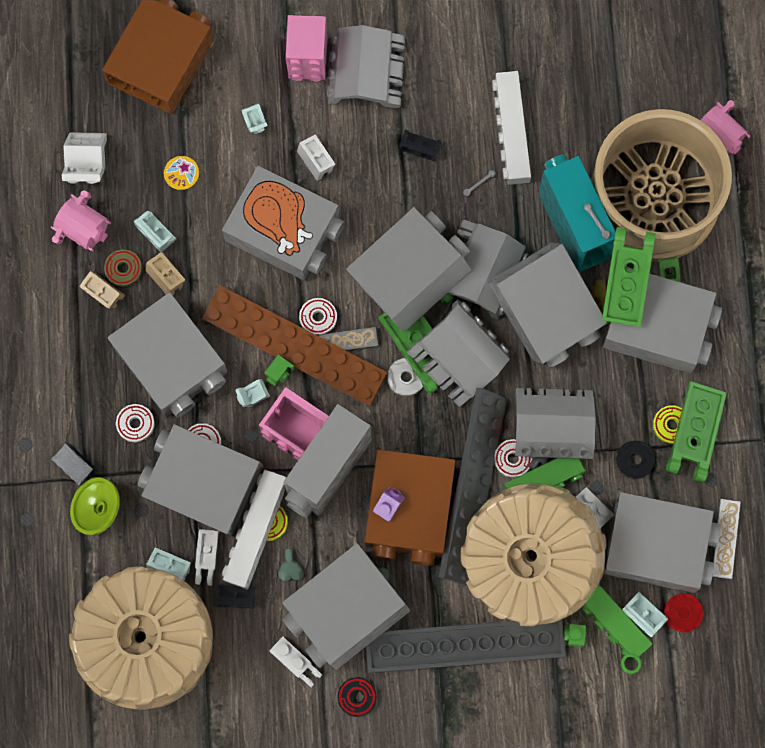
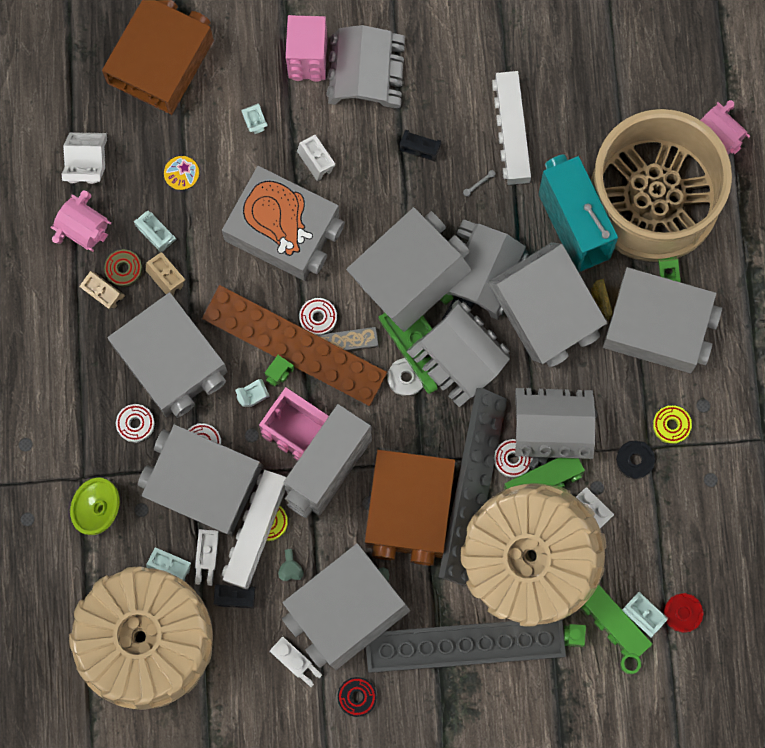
(74, 464): hinge -> none
(389, 503): bracket -> none
(627, 286): bright green hinge -> none
(661, 543): light grey brick -> none
(700, 422): bright green hinge -> none
(725, 549): tile -> none

